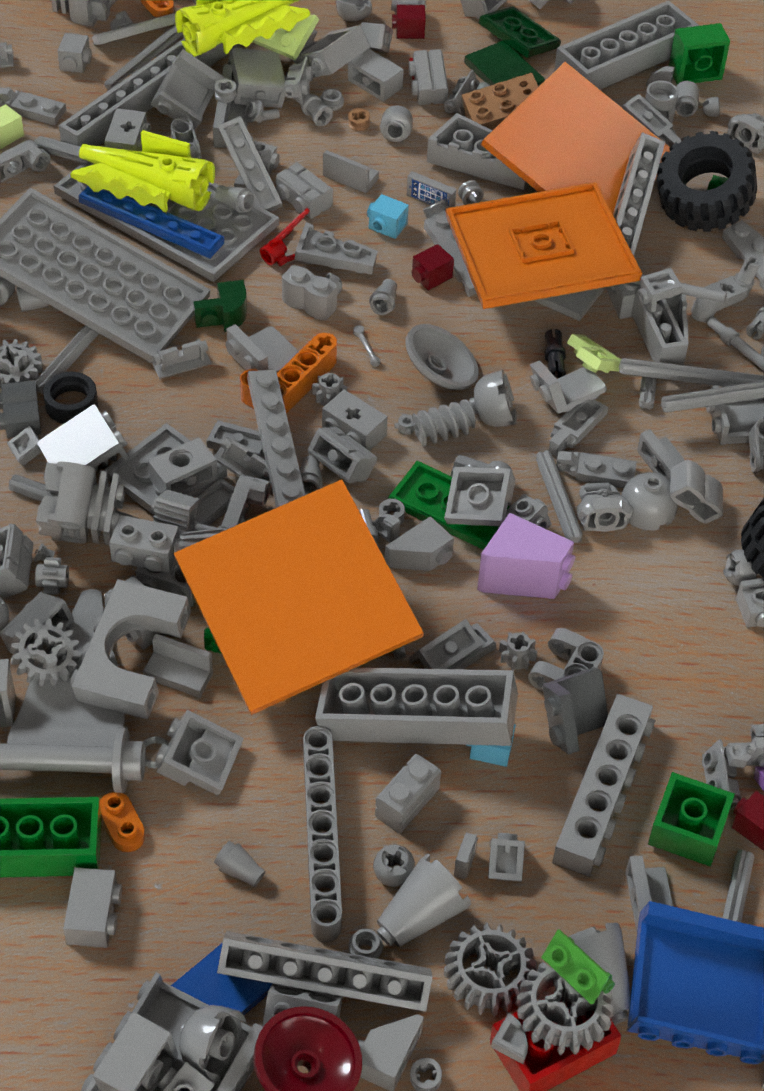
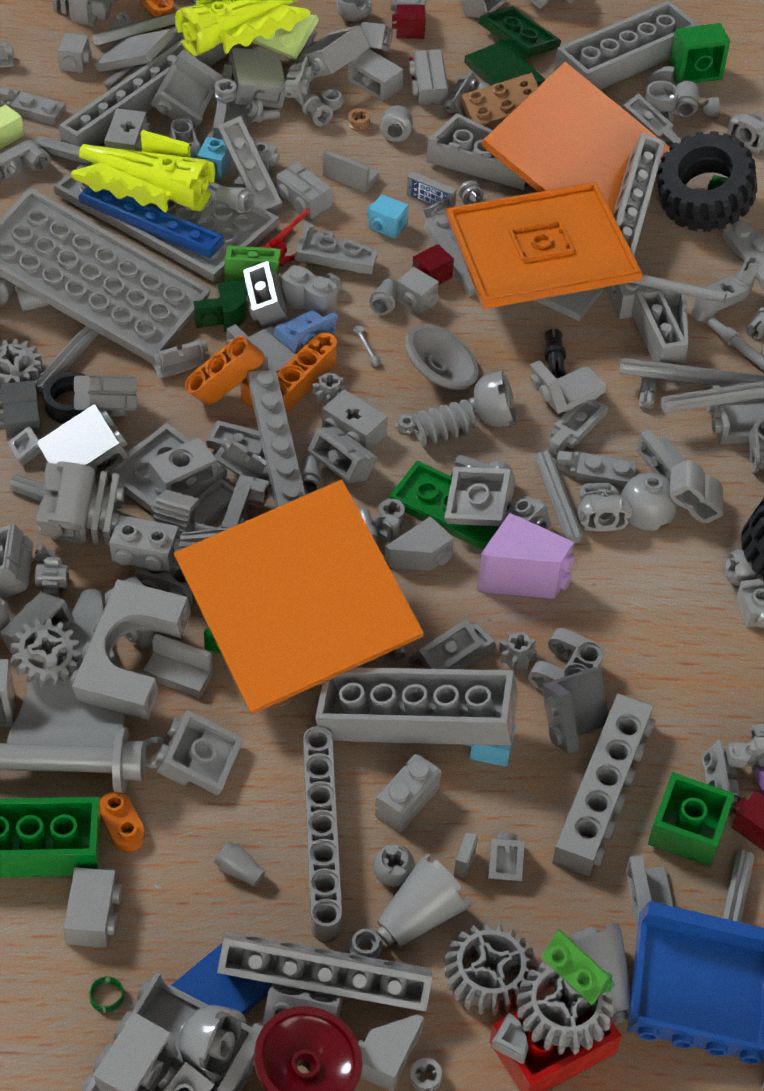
(102, 980): none -> green axle
(108, 393): none -> light grey brick
(134, 50): none -> light grey tile
(216, 152): none -> medium azure brick
(224, 370): none -> orange beam
(242, 257): none -> bright green panel
(265, 295): none -> light grey brick
(302, 329): none -> medium blue bracket
(417, 290): none -> light grey brick
(593, 355): yellowish green plate -> none
(658, 287): light grey bracket -> none

